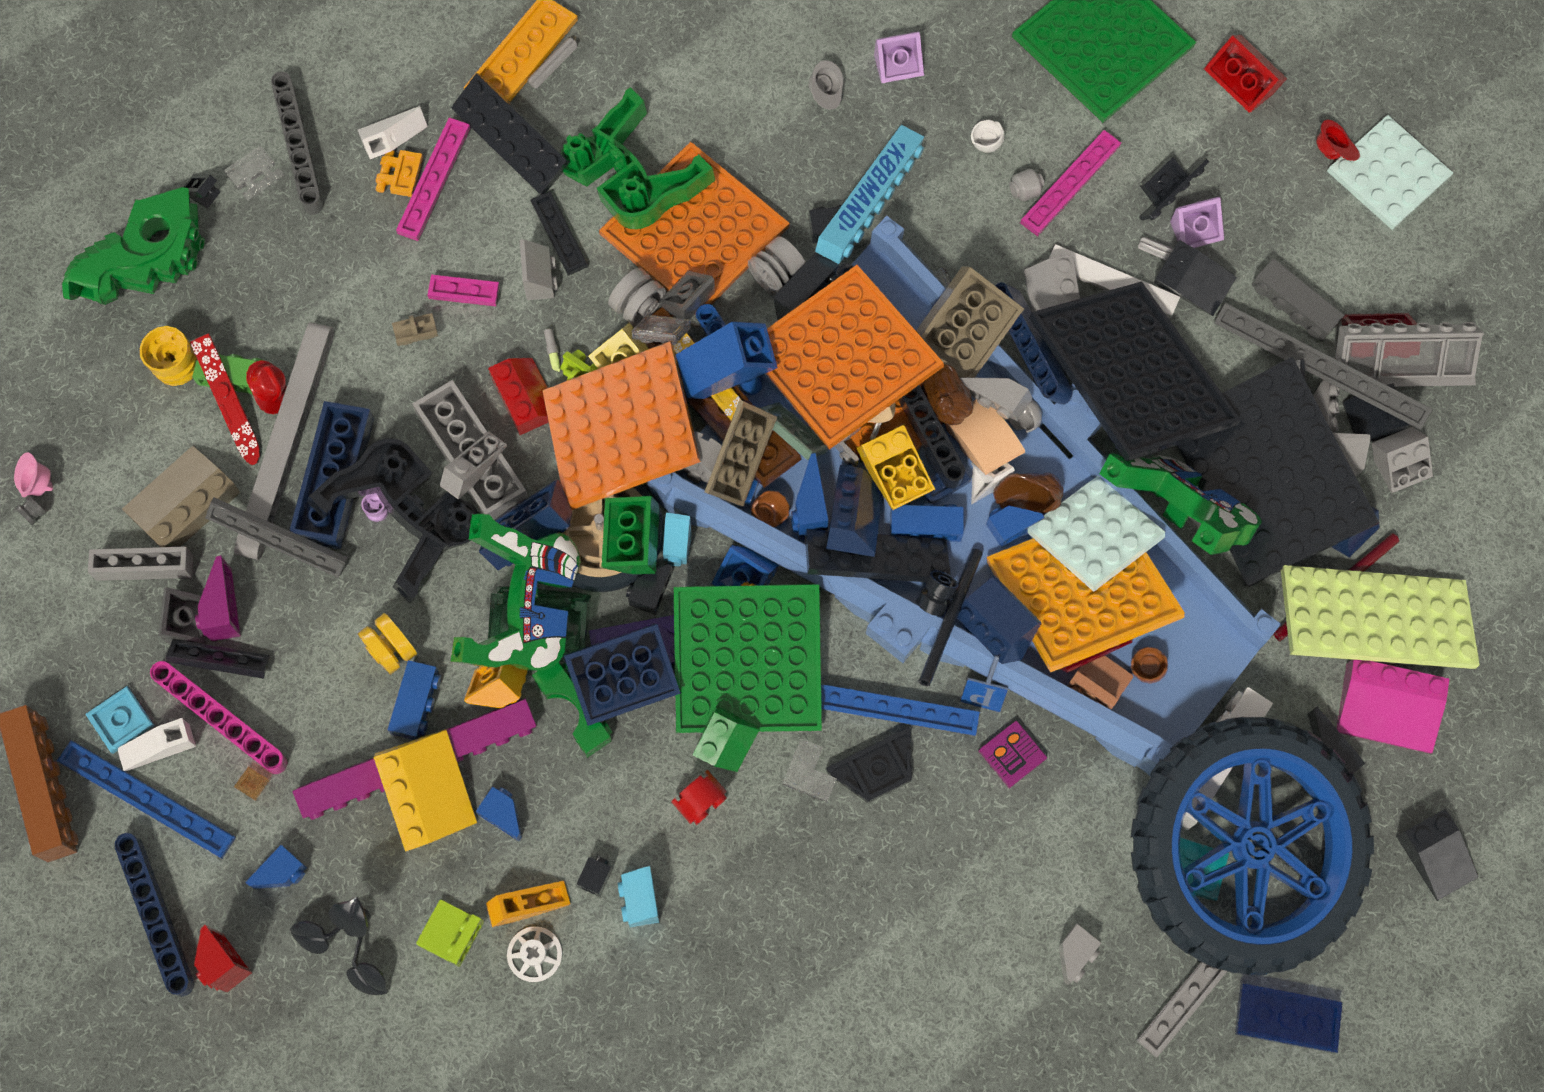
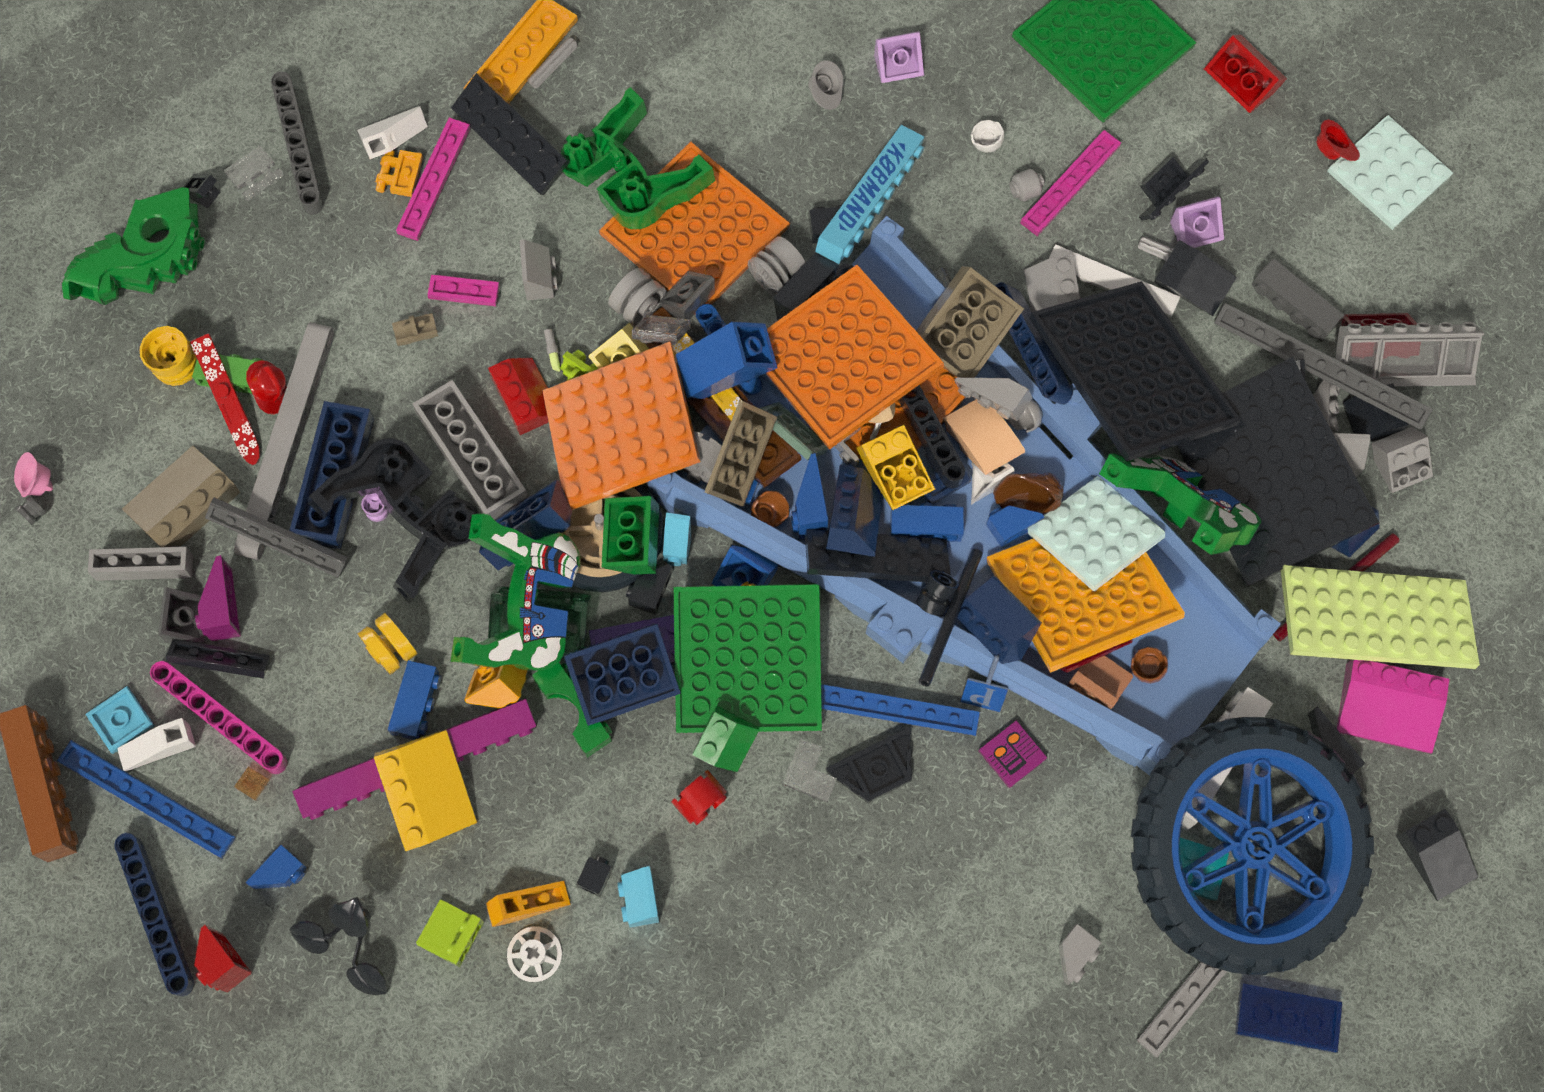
(470, 465): light grey slope -> none
(501, 812): blue slope -> none
(559, 233): black tile -> none
(948, 396): reddish brown hair -> none

